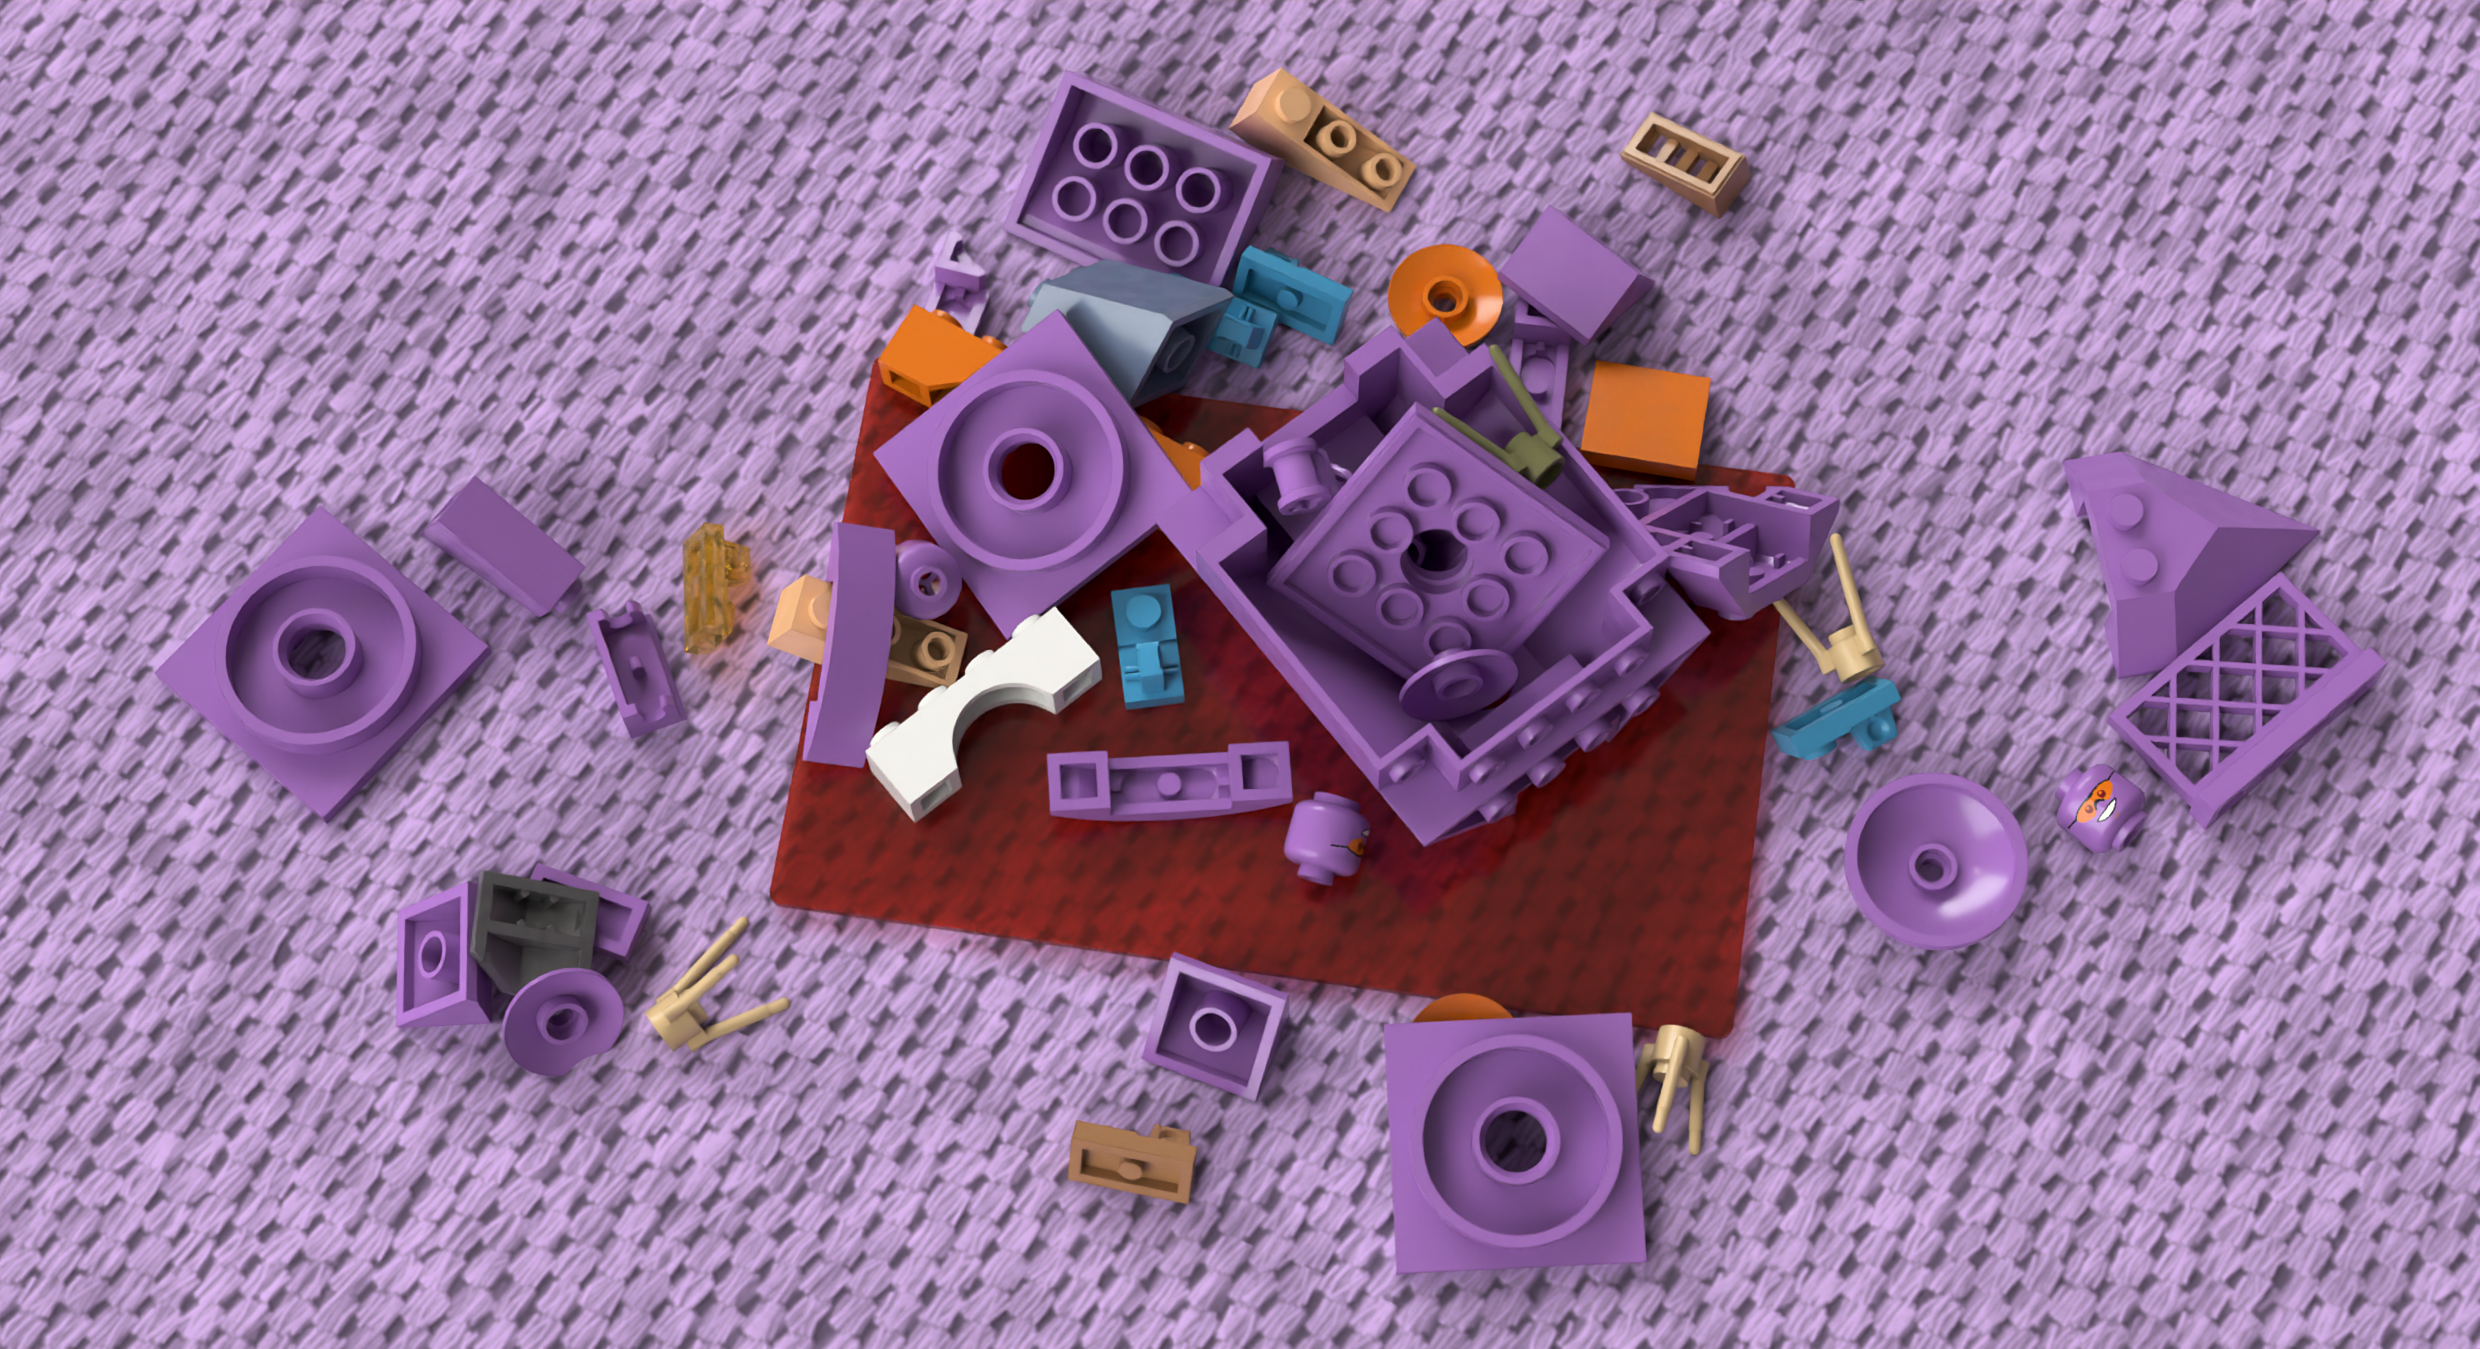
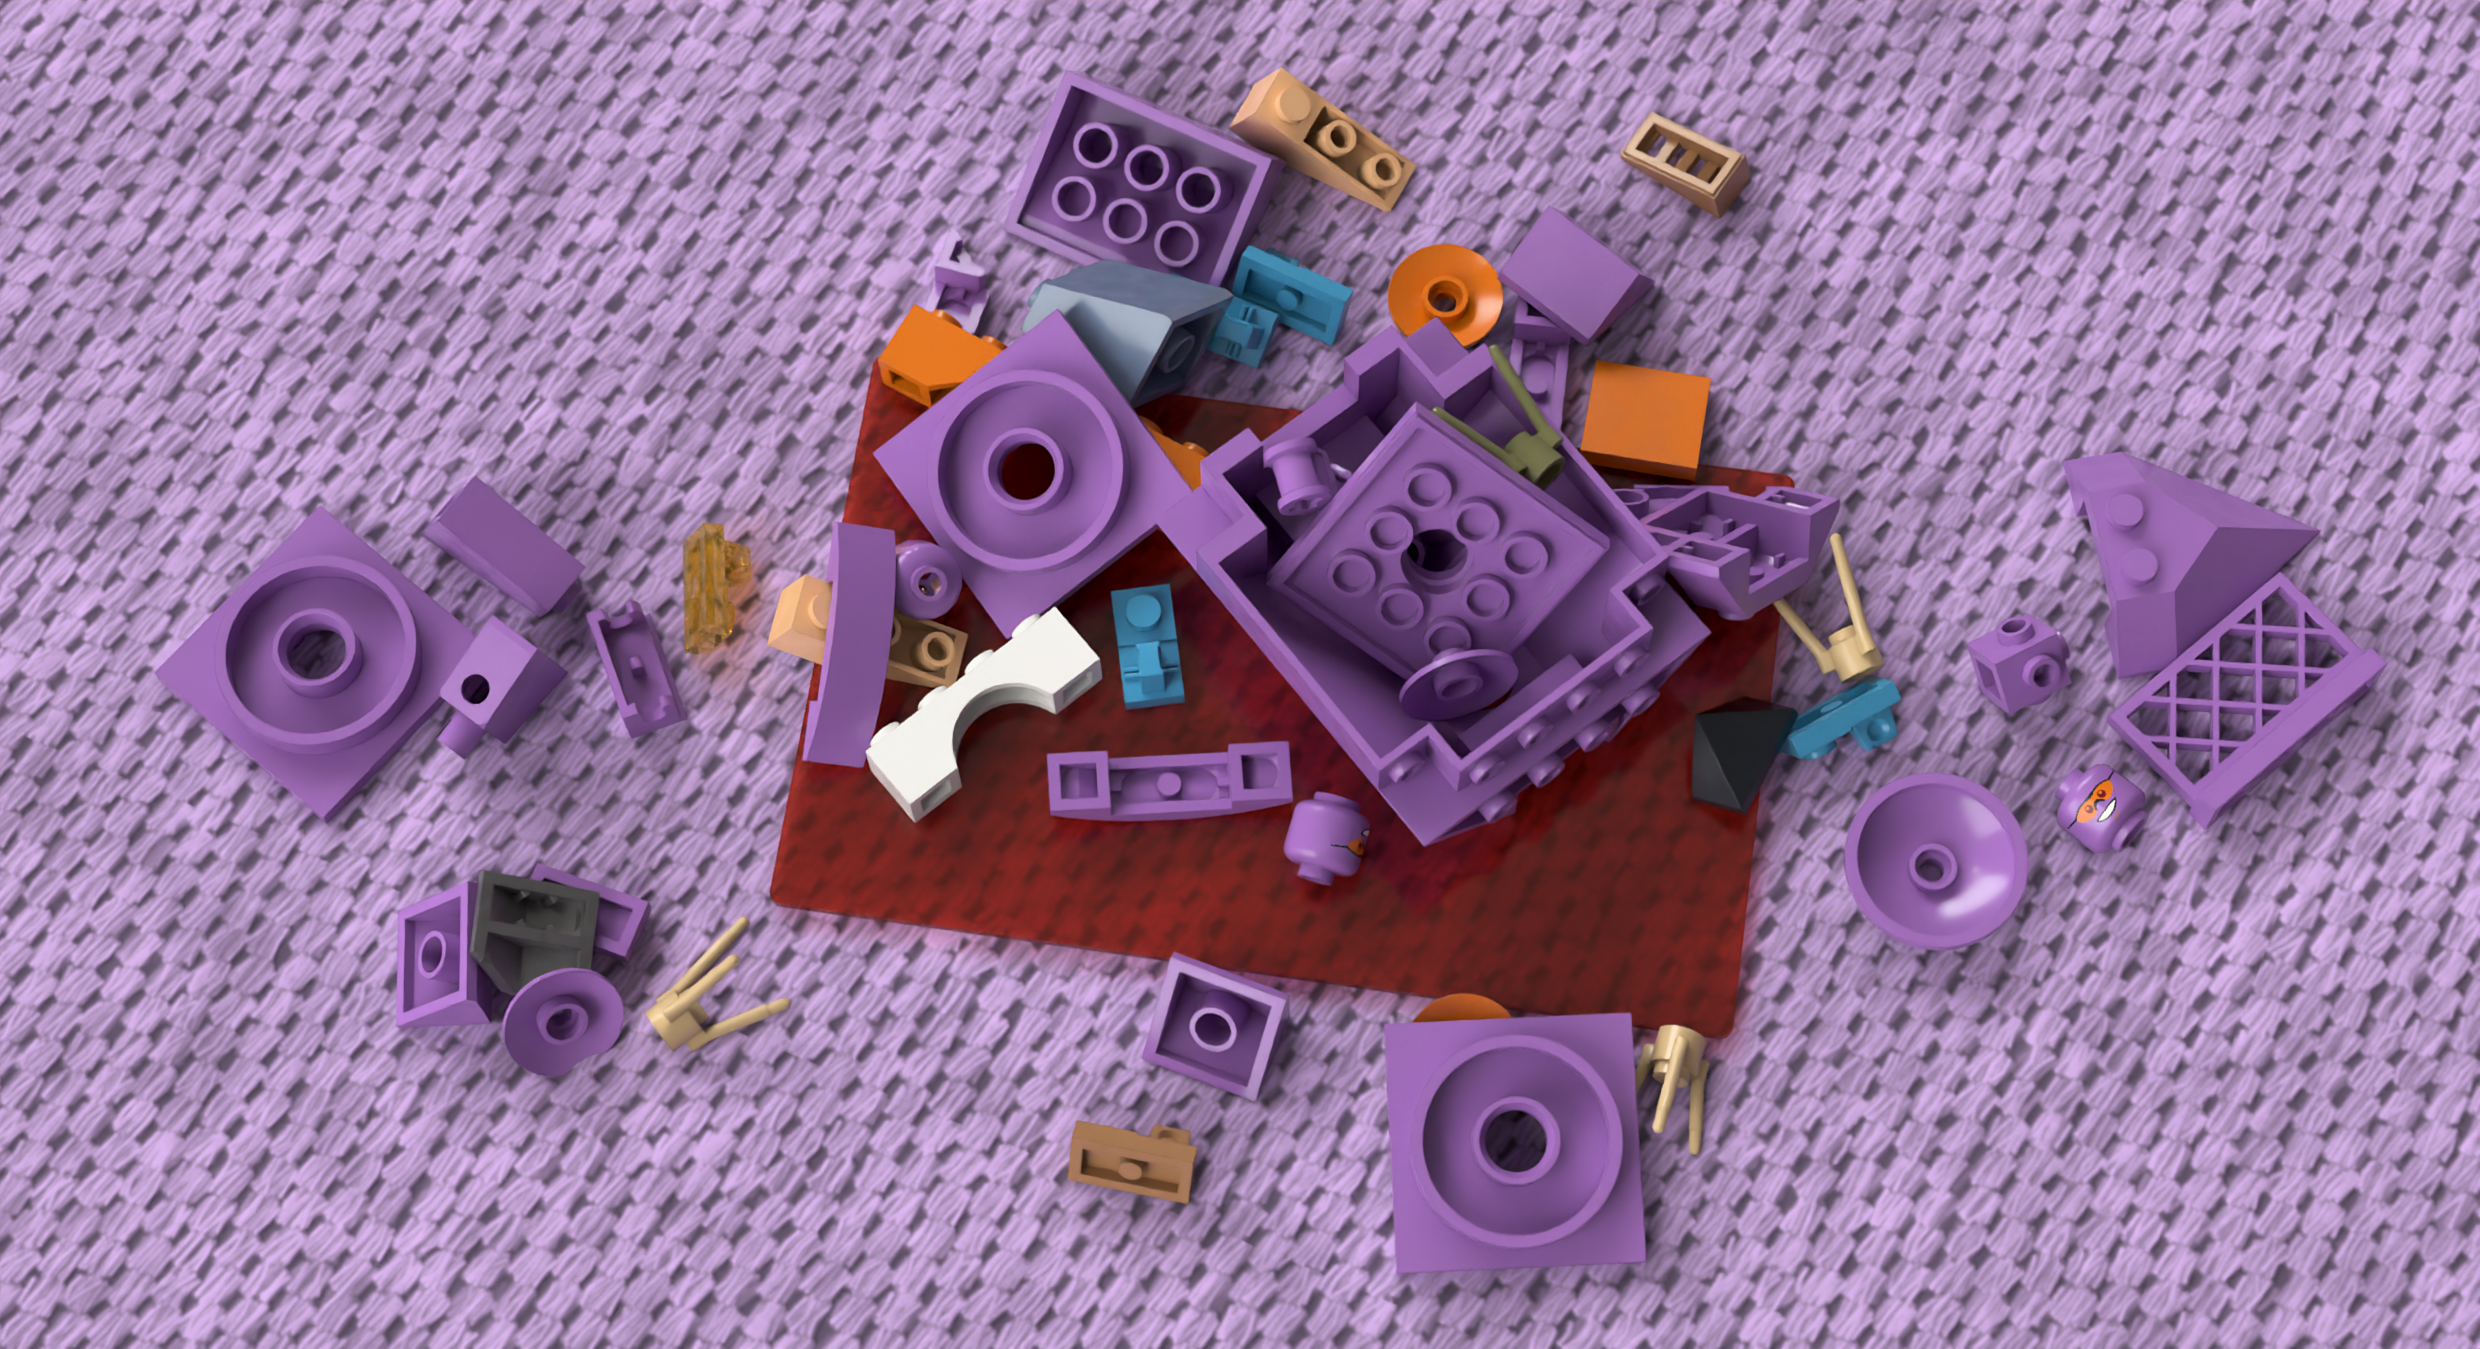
(496, 687): none -> medium lavender torso
(1736, 750): none -> black slope
(2020, 662): none -> medium lavender brick

